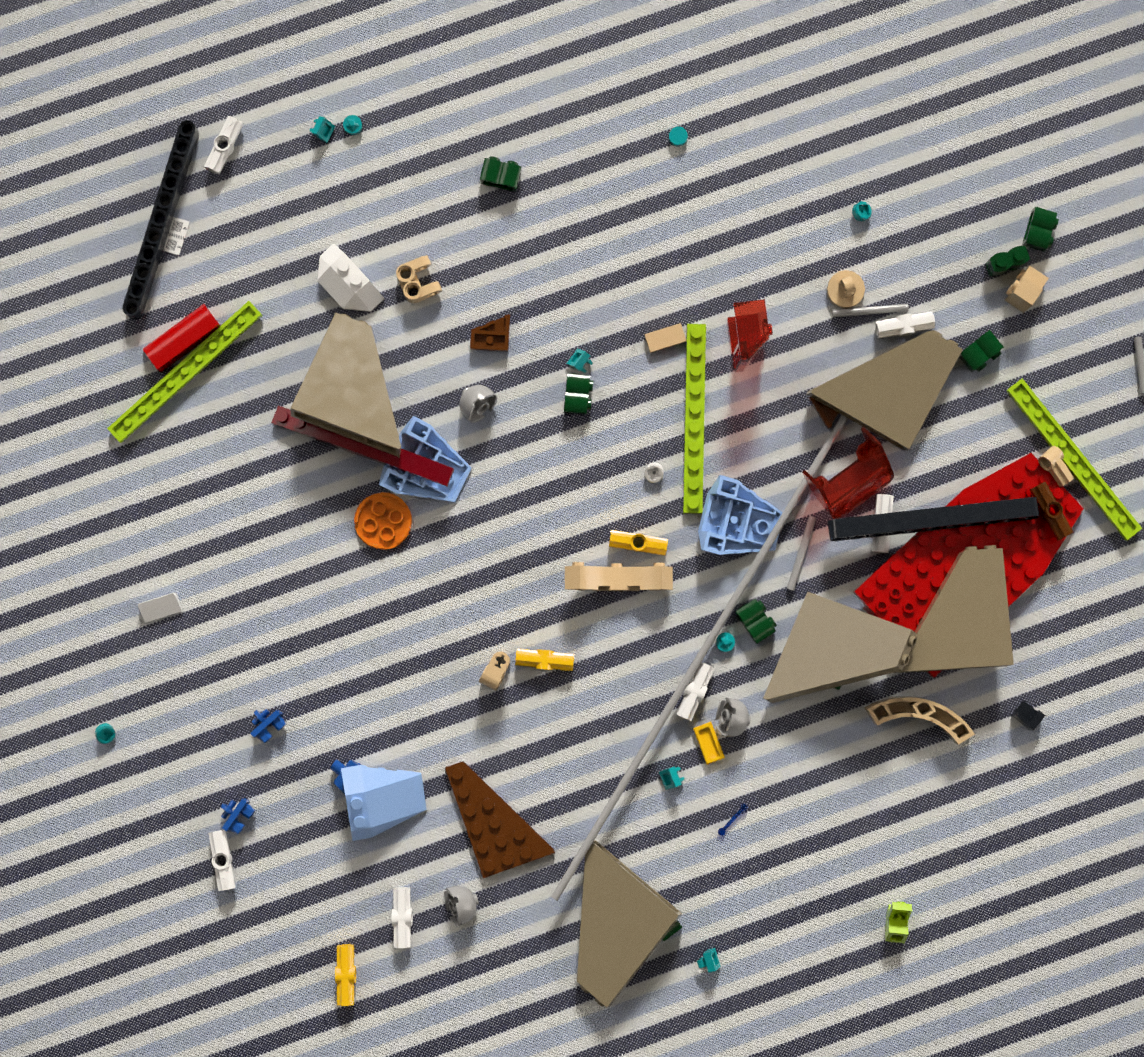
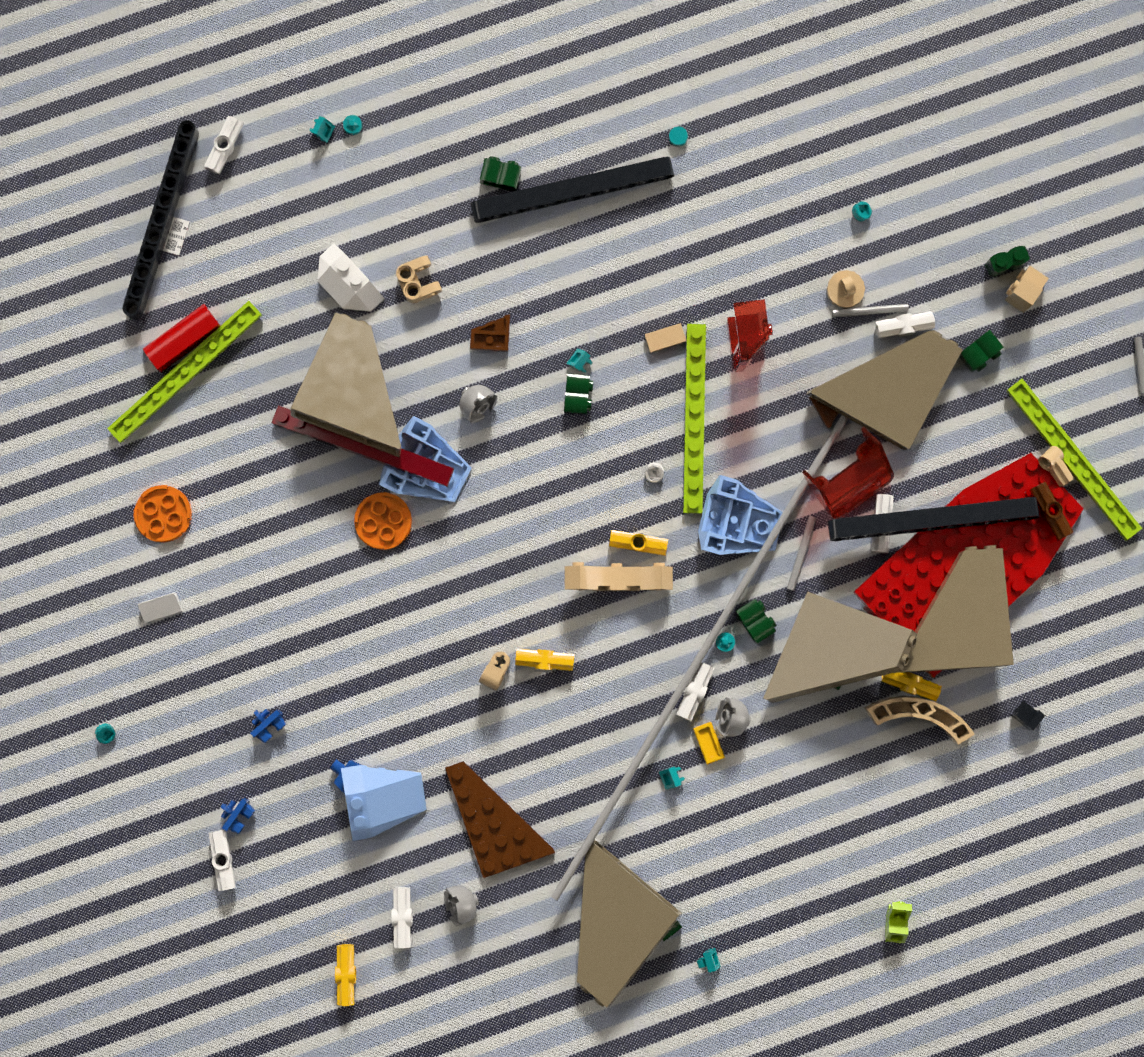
(162, 513): none -> orange tile
(572, 189): none -> black beam
(721, 831): clear blue hinge -> none
(913, 684): none -> yellow piece
(1040, 229): dark green brick -> none

